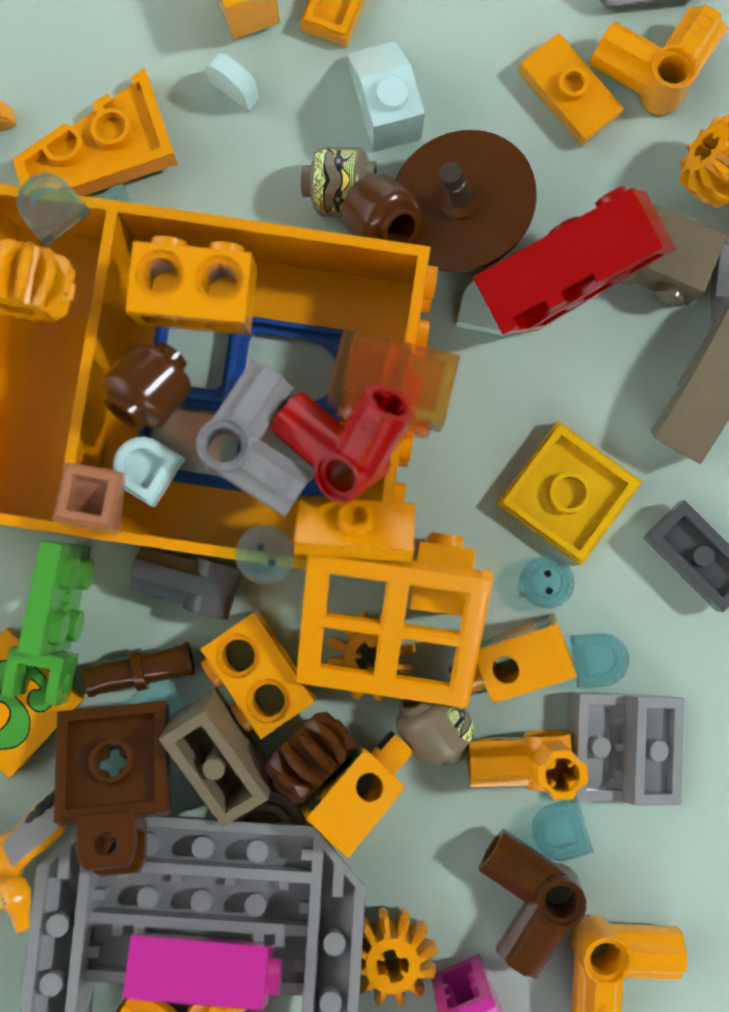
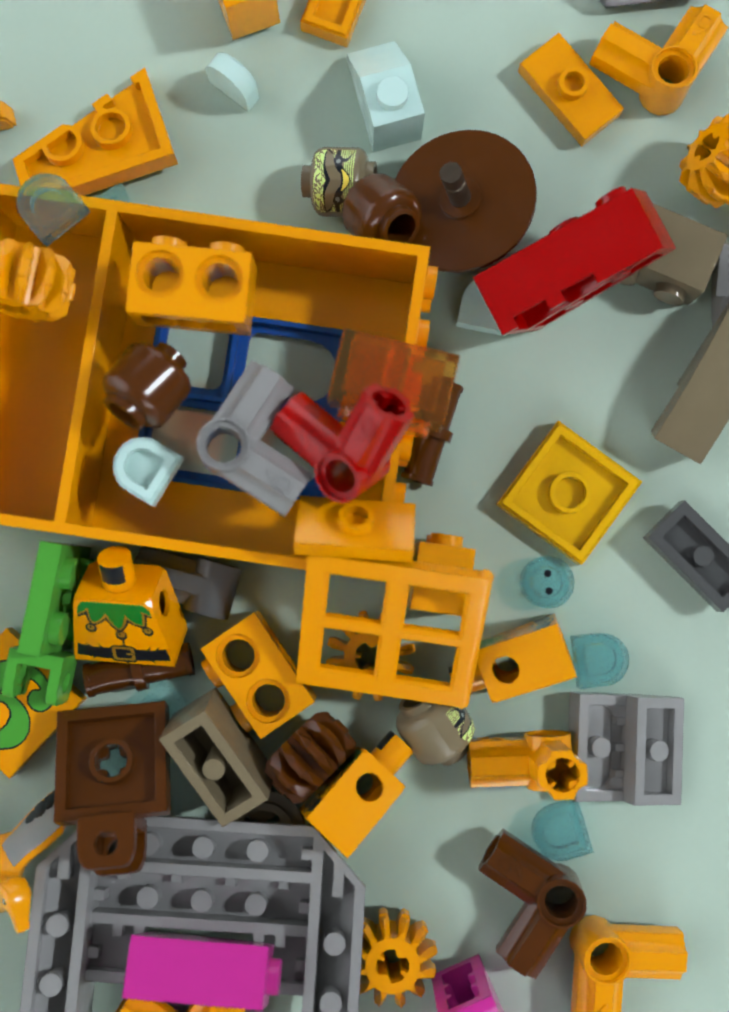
(90, 498): nougat slope -> none
(127, 612): none -> light orange torso
(265, 554): clear light blue tile -> none
(427, 451): none -> reddish brown pin

